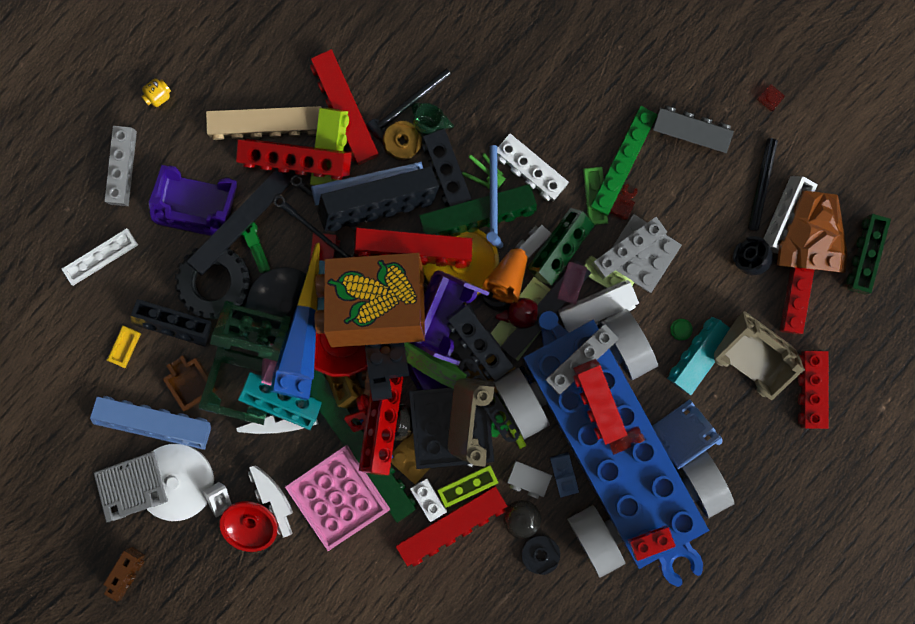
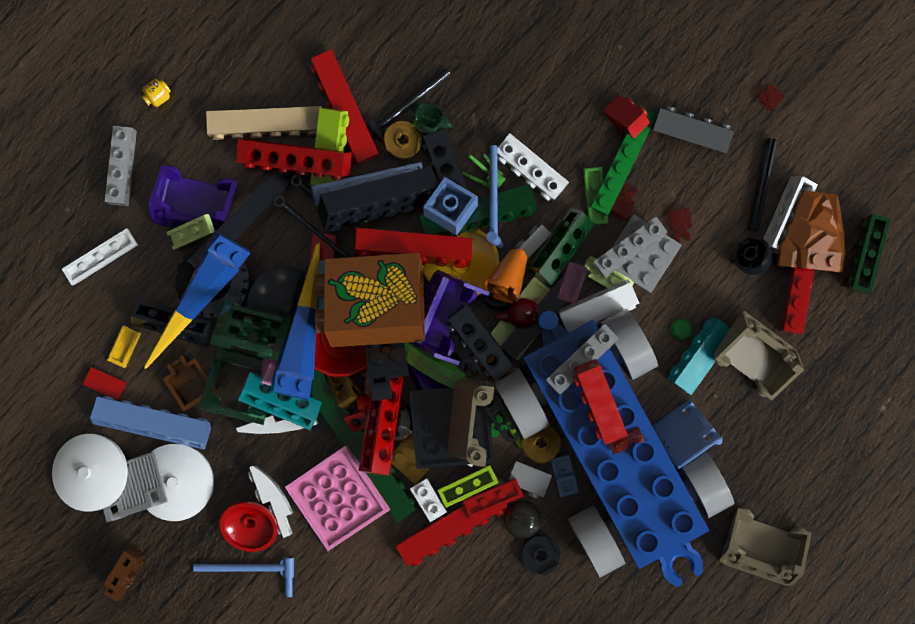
(89, 472): none -> white dish
(104, 383): none -> red tile
(191, 231): none -> yellowish green hinge
(214, 271): none -> blue plate
(217, 498): white slope -> none
(255, 246): green connector -> none
(285, 568): none -> medium blue bar
(450, 206): none -> medium blue brick
(492, 498): none -> red tile
(547, 453): none -> pearl gold plate
(626, 116): none -> red brick
(651, 543): red brick -> none
(680, 221): none -> clear red plate
(765, 549): none -> dark tan windscreen
(814, 390): red brick -> none

